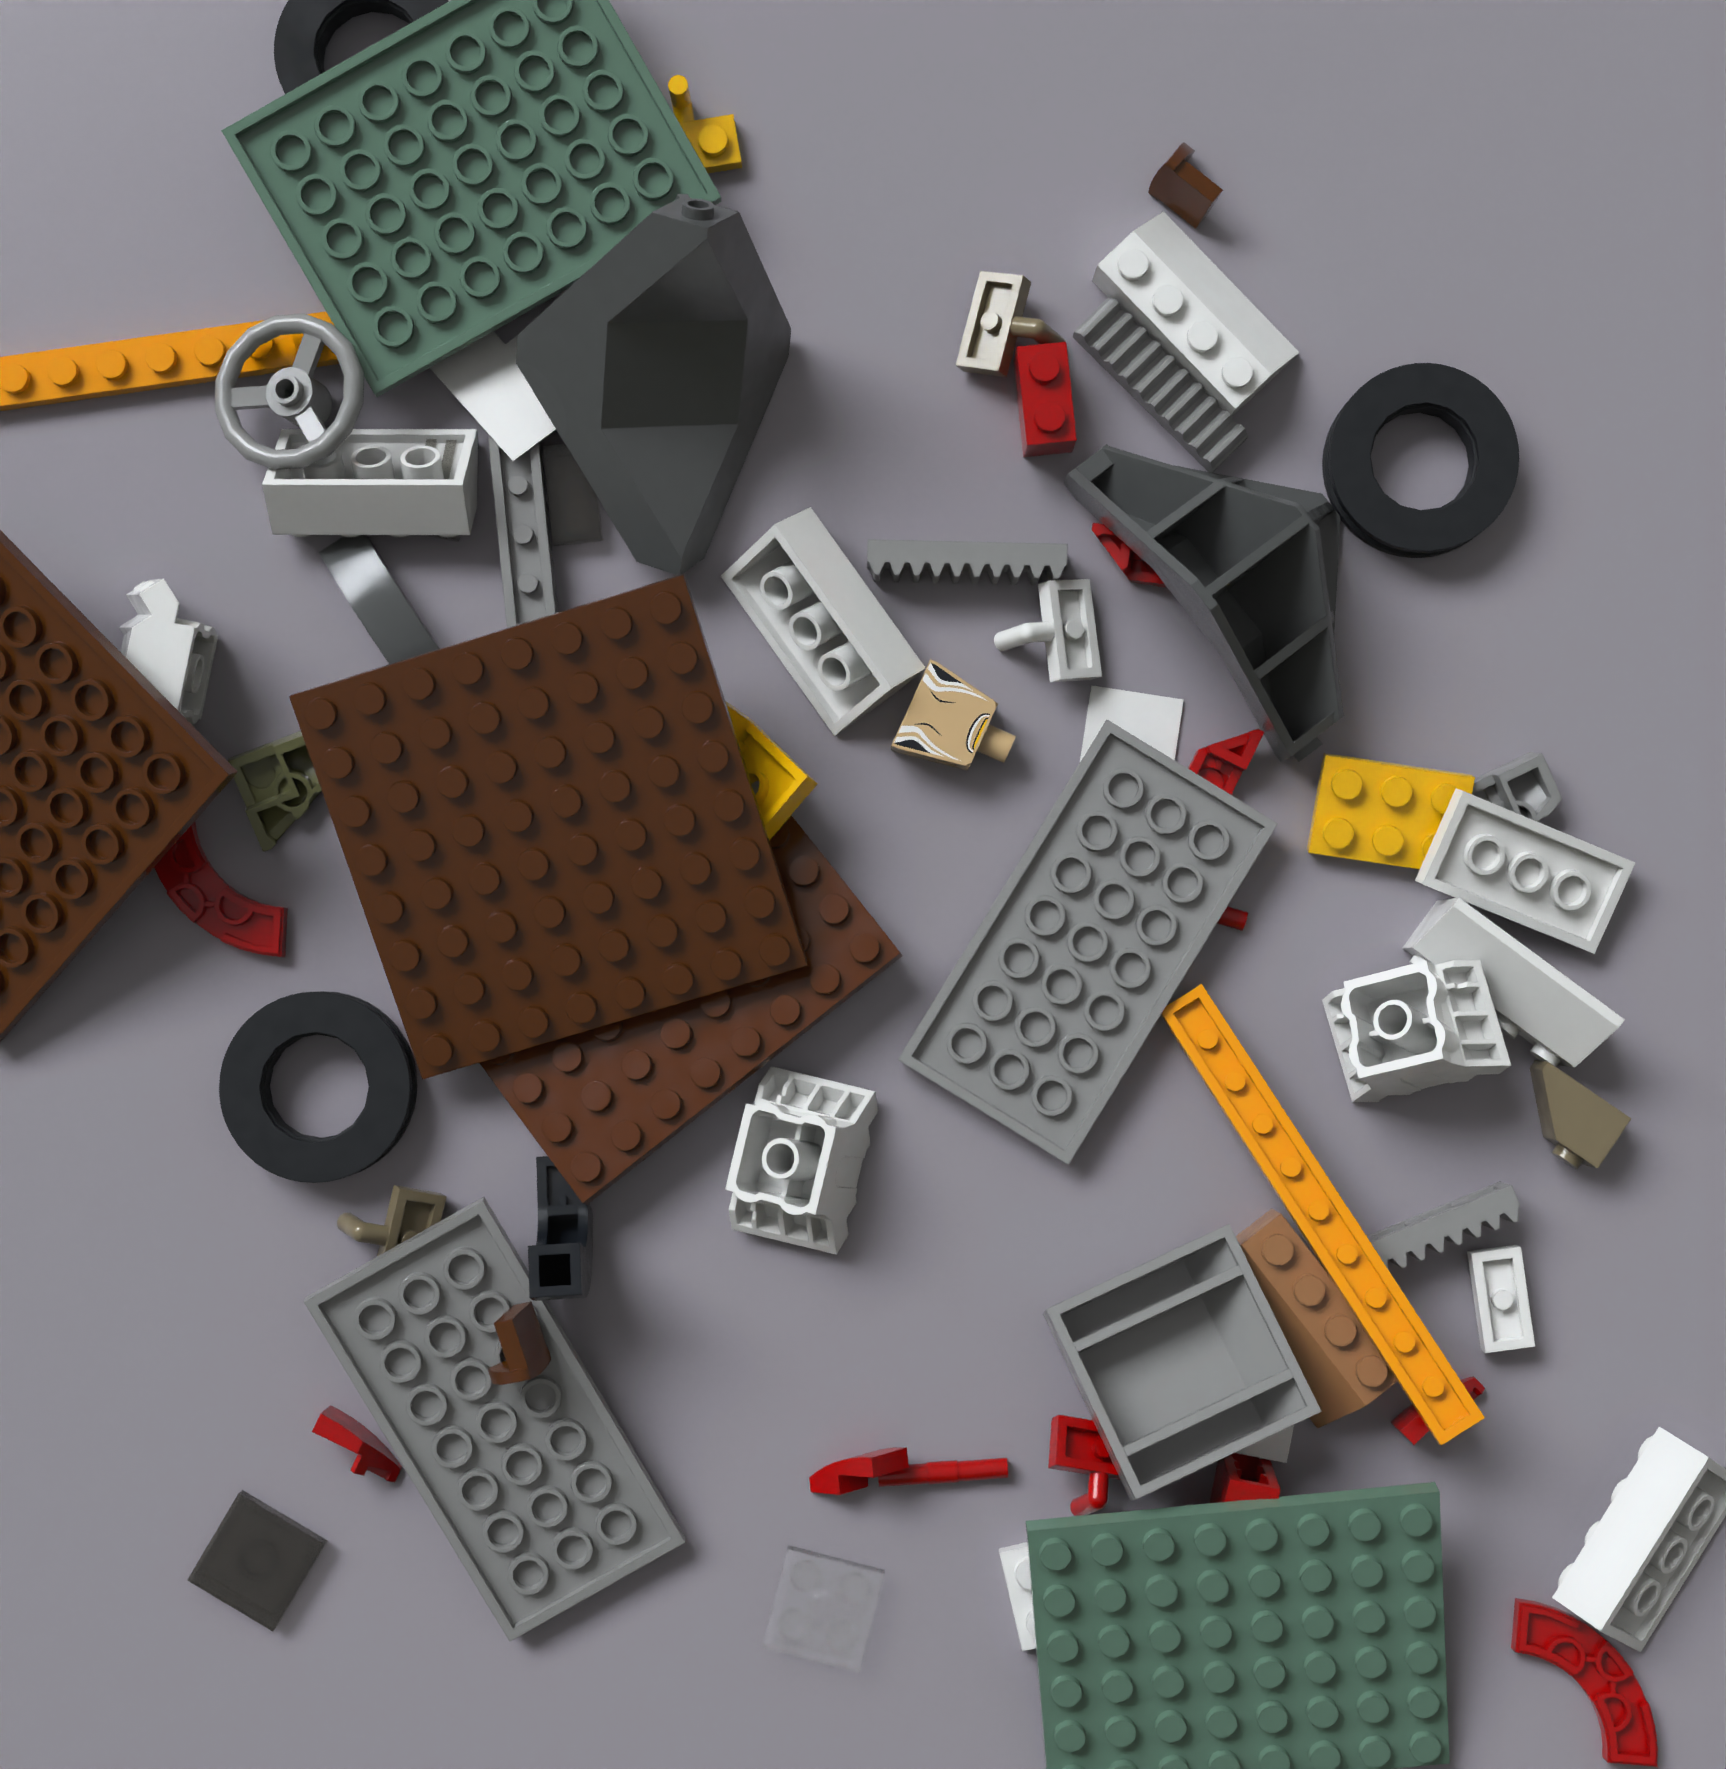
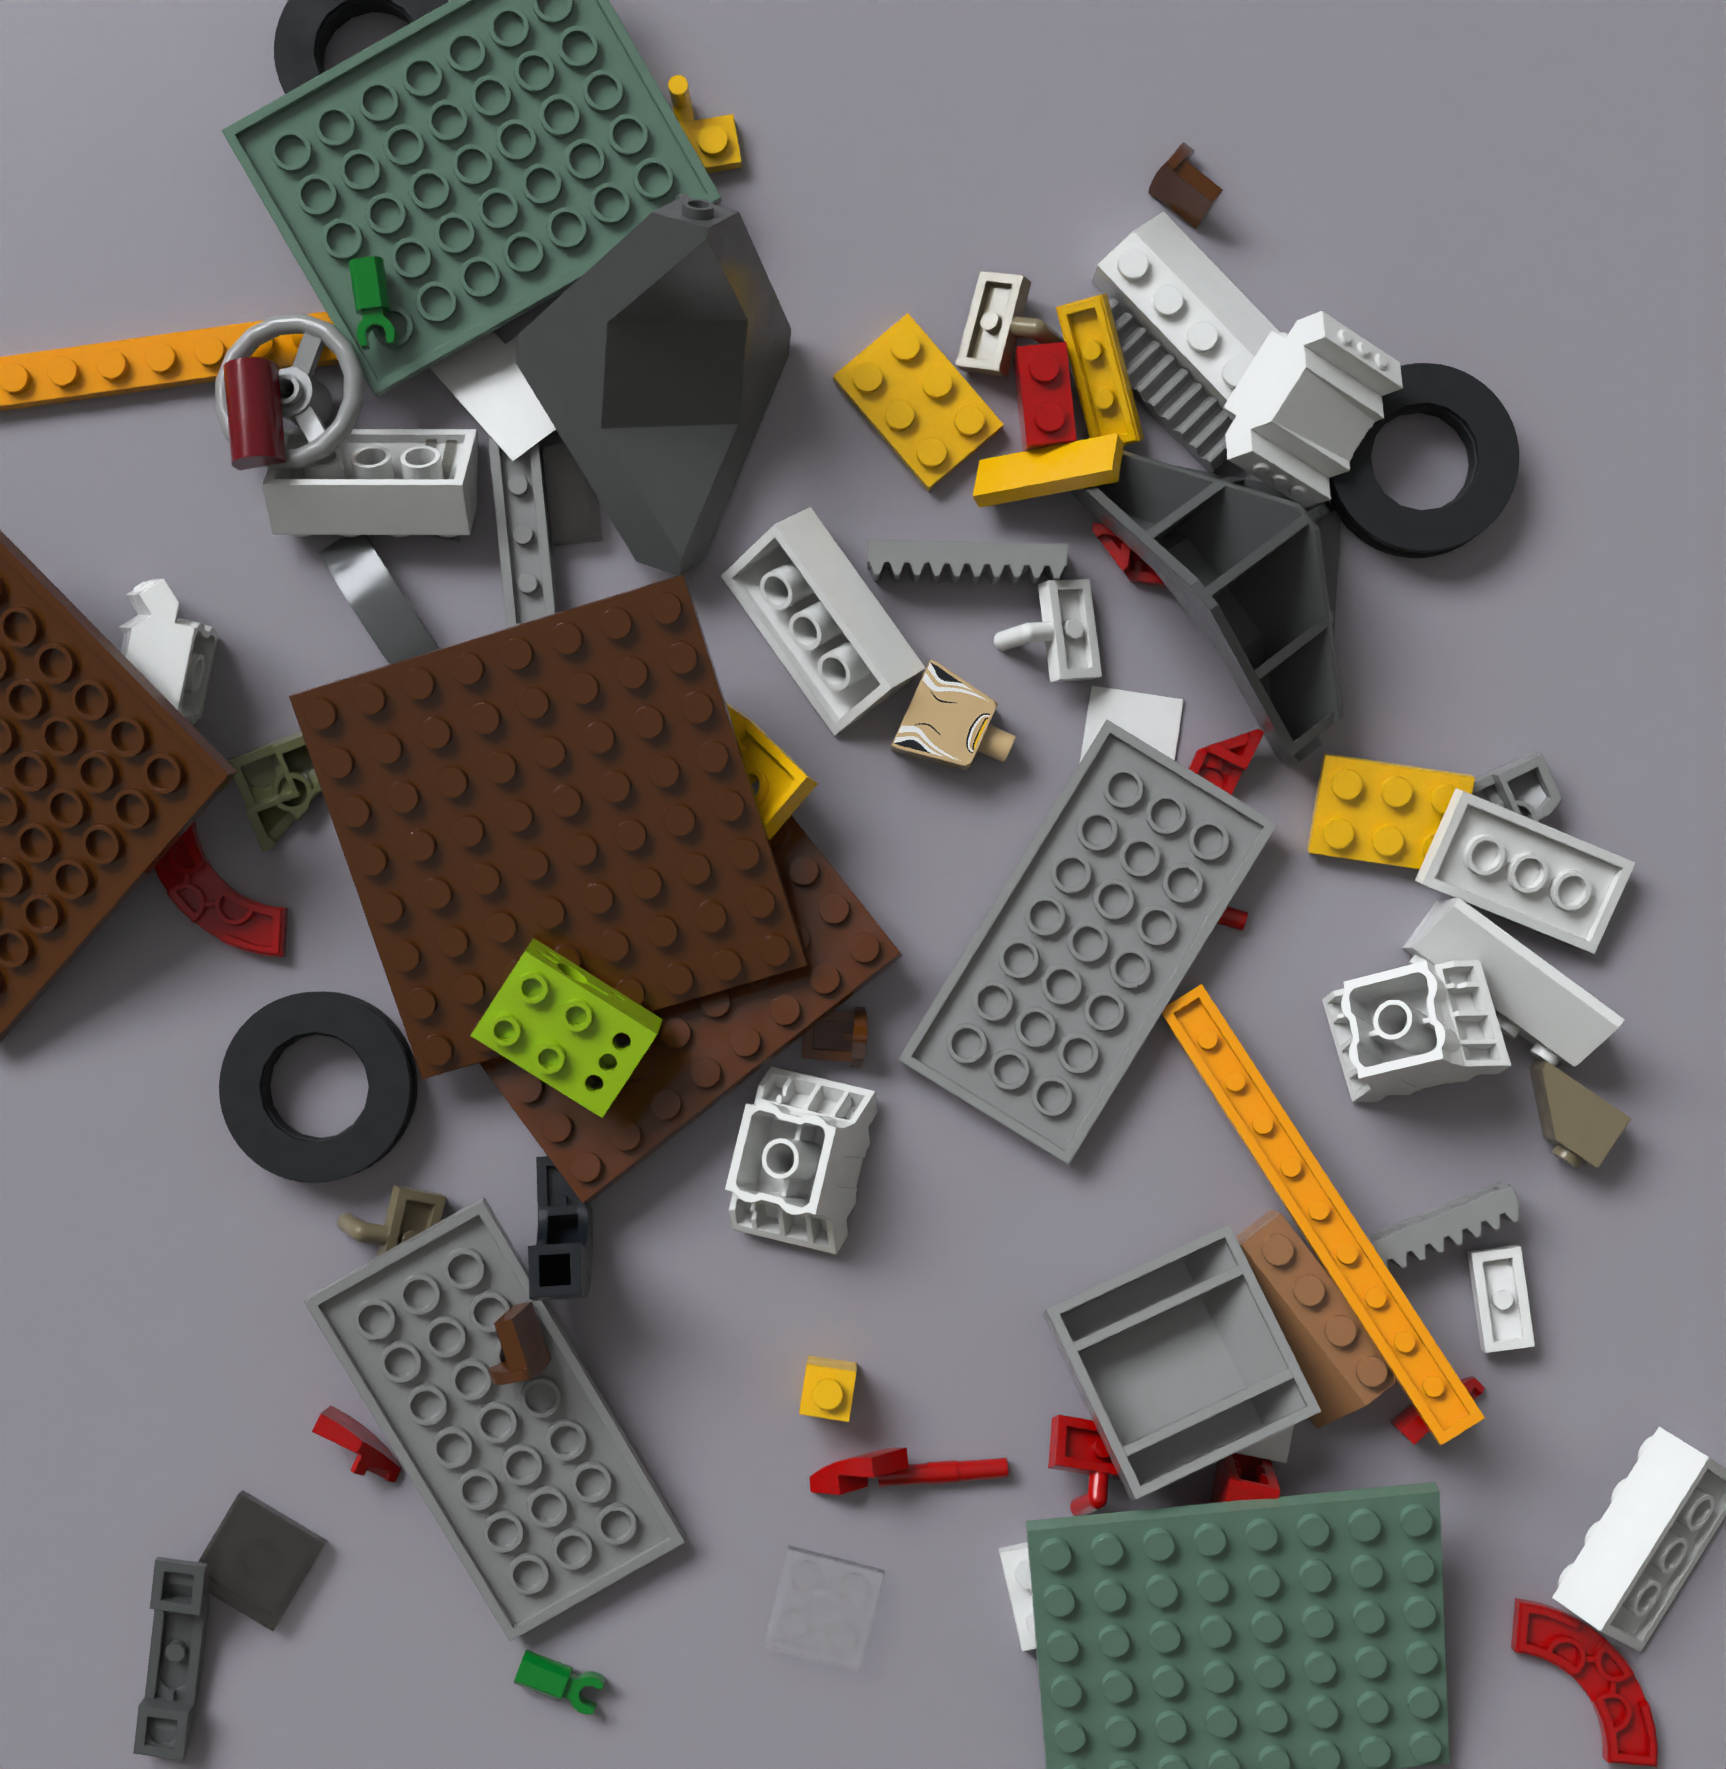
(175, 1658): none -> dark grey slope
(254, 413): none -> dark red brick
(371, 298): none -> green bar
(557, 1680): none -> green bar
(566, 1028): none -> lime piece
(828, 1388): none -> yellow brick
(838, 1037): none -> reddish brown tile
(918, 402): none -> yellow plate
(1048, 470): none -> yellow tile
(1099, 368): none -> yellow tile
(1308, 406): none -> white slope

